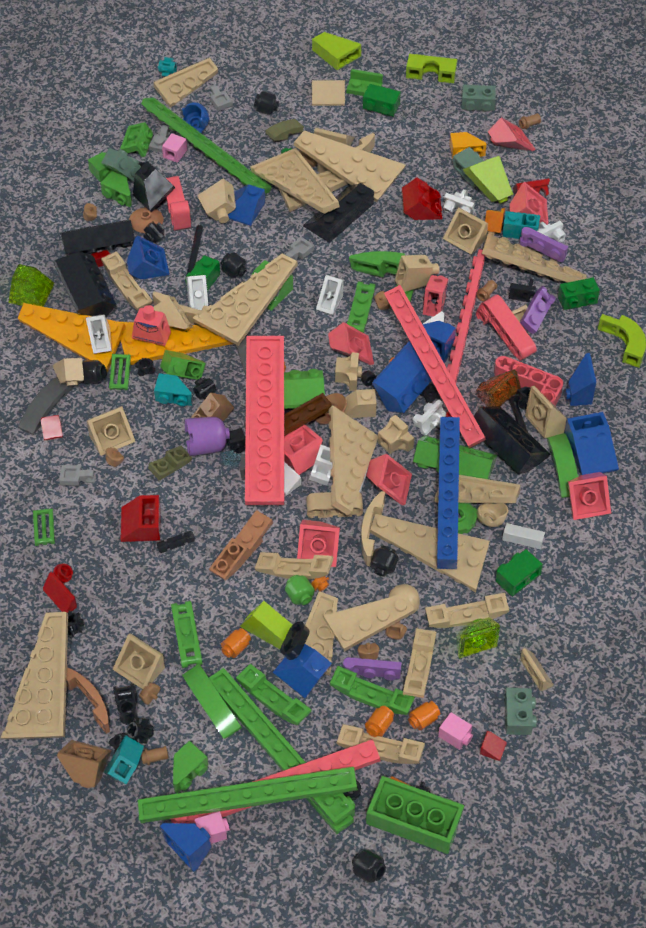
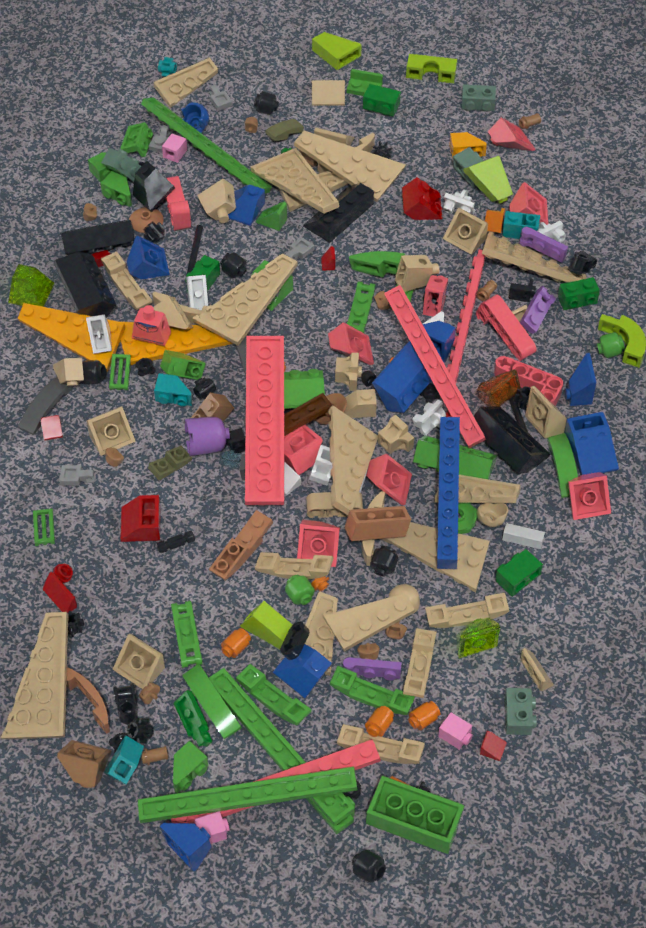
(193, 718): none -> green hinge
(251, 125): none -> medium nougat piece
(274, 216): none -> bright green slope
(328, 260): none -> red slope
(330, 294): white slope -> none
(377, 523): none -> nougat brick
(387, 149): none -> black gear
(536, 185): red plate -> none
(582, 263): none -> black piece
(611, 345): none -> bright green head

